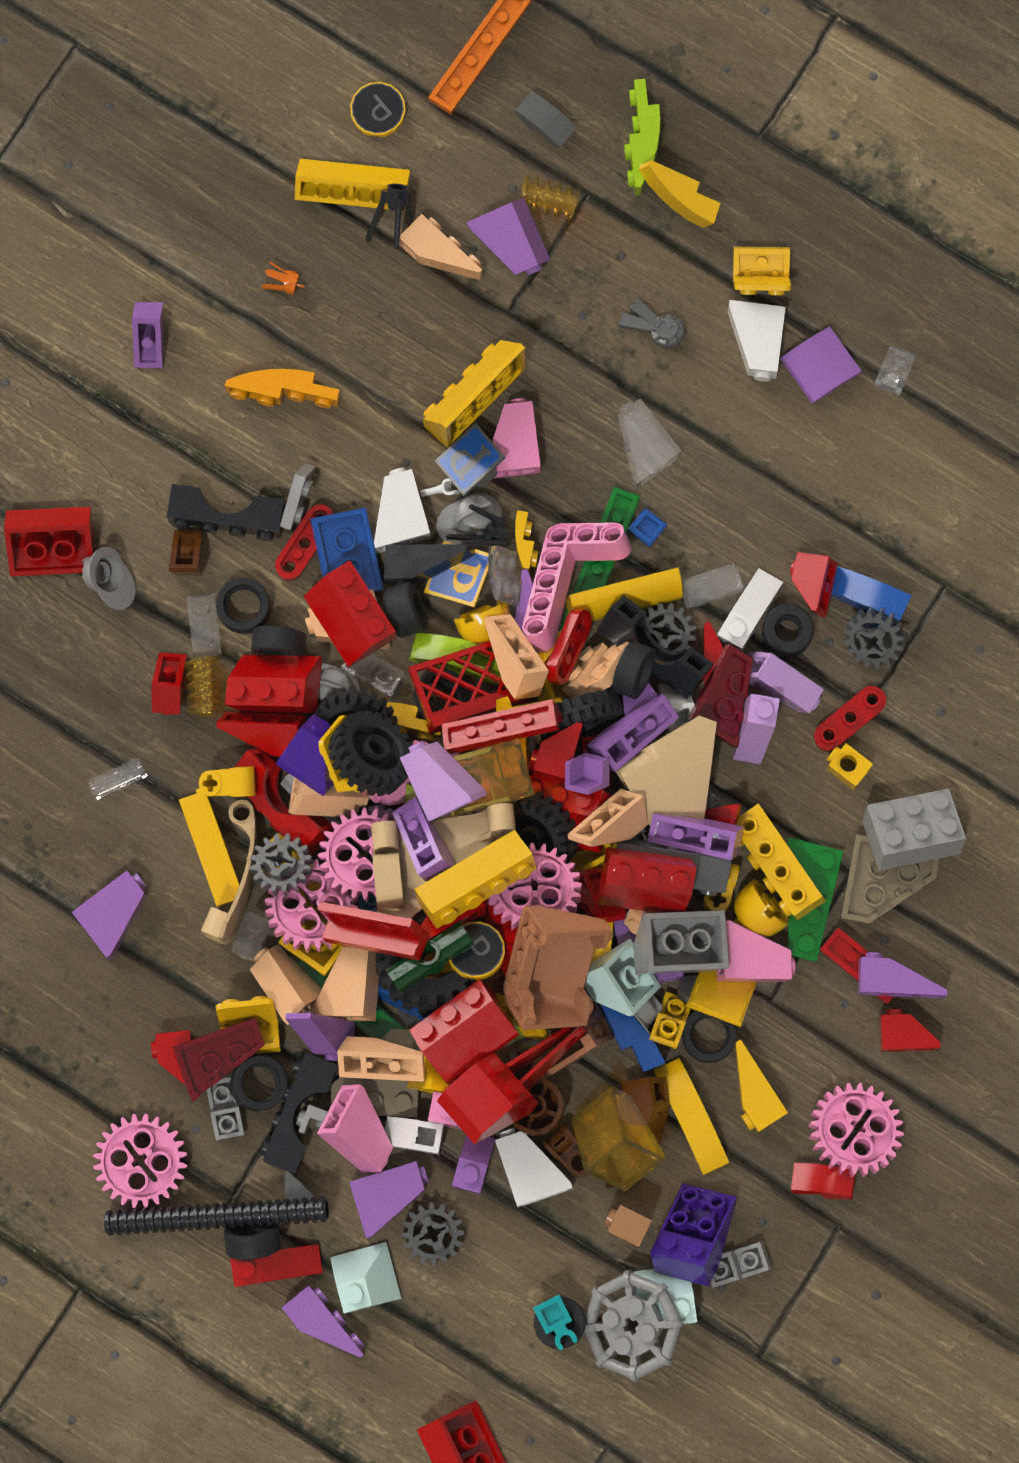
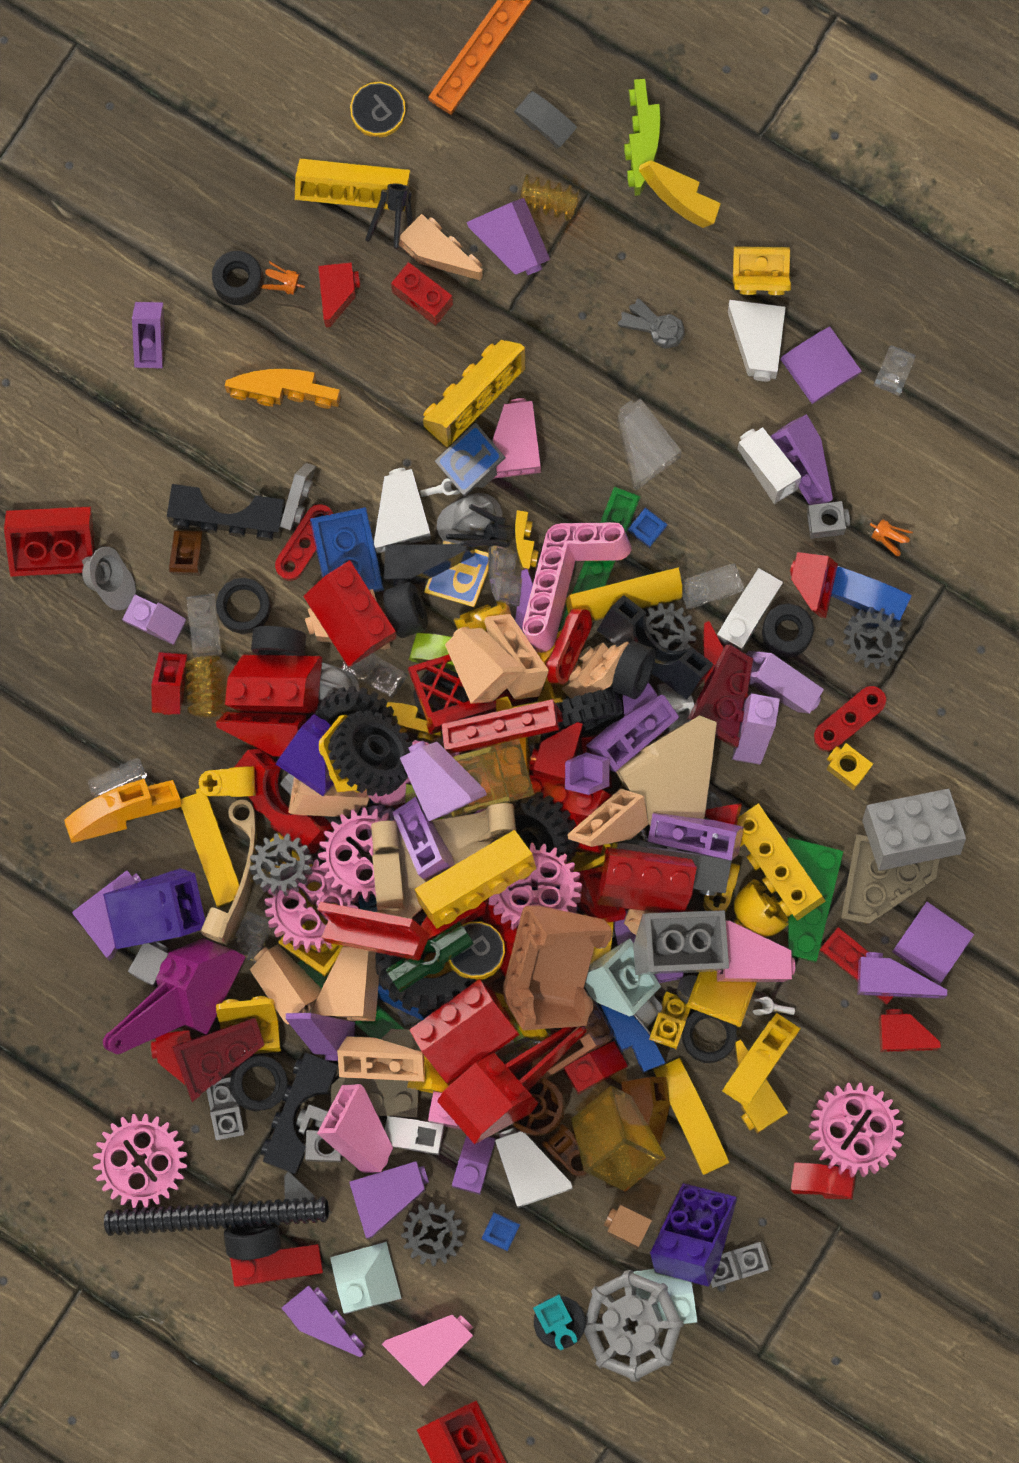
(112, 809): none -> light orange slope
(148, 962): none -> light grey brick
(154, 619): none -> lavender slope
(155, 909): none -> dark purple slope
(187, 995): none -> magenta slope
(229, 262): none -> black tyre
(313, 1152): none -> light grey brick
(337, 289): none -> red slope
(422, 293): none -> red brick
(430, 1346): none -> bright pink slope
(482, 664): none -> light nougat slope
(500, 1232): none -> blue tile
(595, 1067): none -> red slope
(761, 1059): none -> yellow slope
(769, 464): none -> white slope
(769, 1006): none -> white hand
(805, 451): none -> medium lavender slope
(816, 526): none -> light grey brick
(886, 530): none -> orange piece
(933, 943): none -> medium lavender slope

